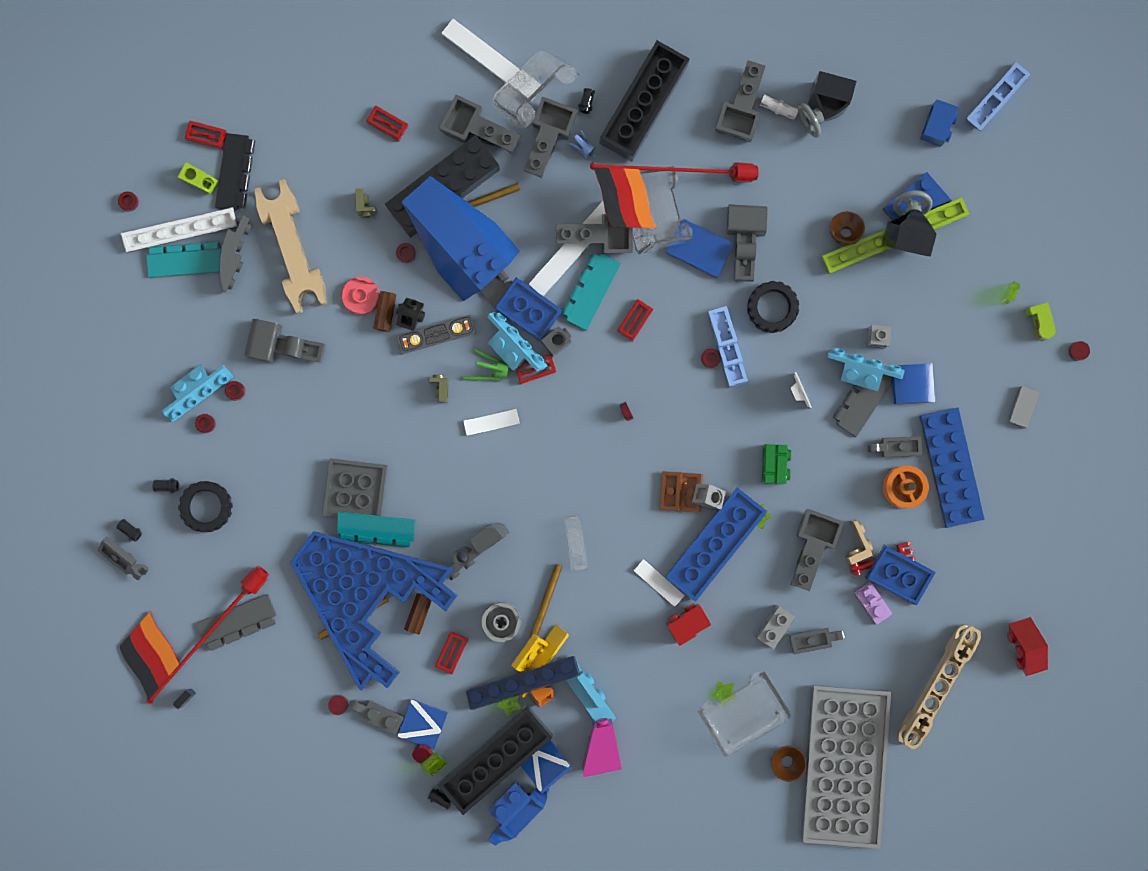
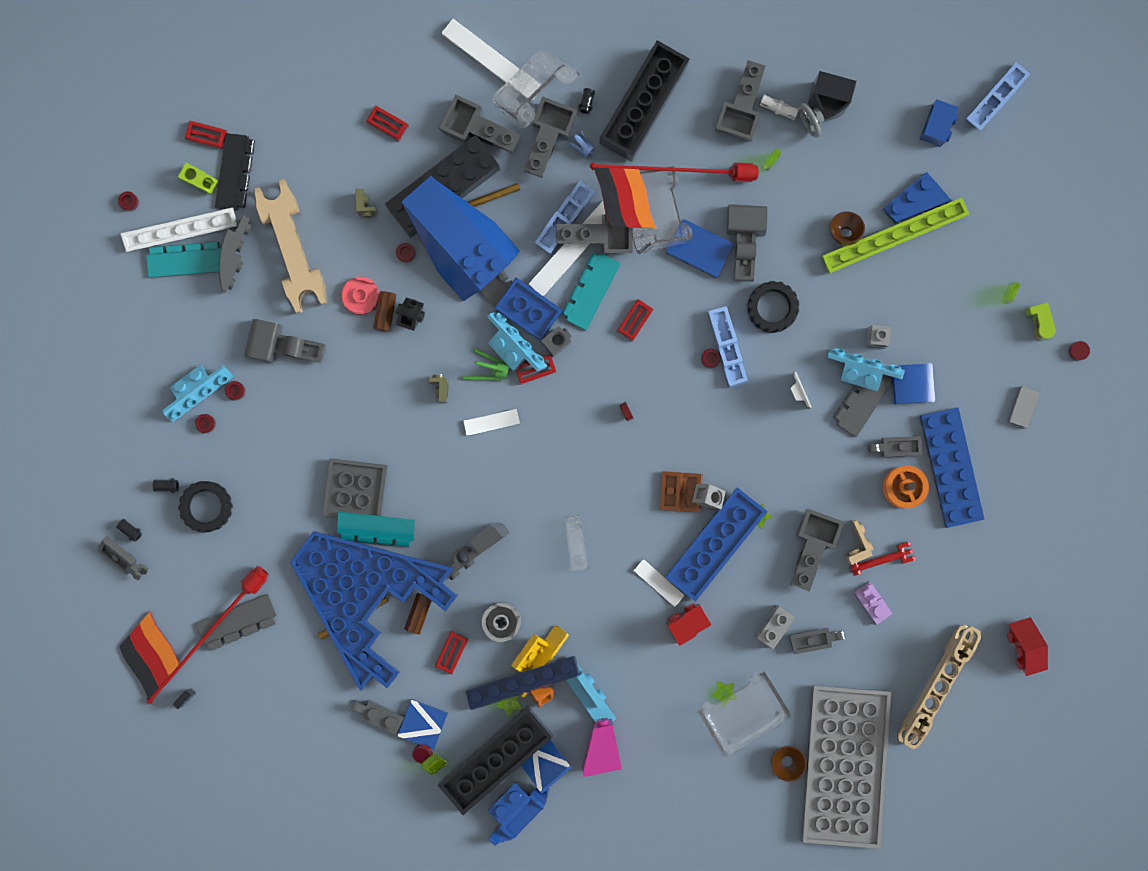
(338, 704): dark red tile -> none
(436, 334): tile -> none
(439, 798): black pin -> none
(546, 600): pearl gold bar -> none
(566, 214): none -> light blue slope
(772, 159): none -> clear neon green tile
(775, 464): green brick -> none
(900, 574): blue tile -> none
(911, 229): black piece -> none

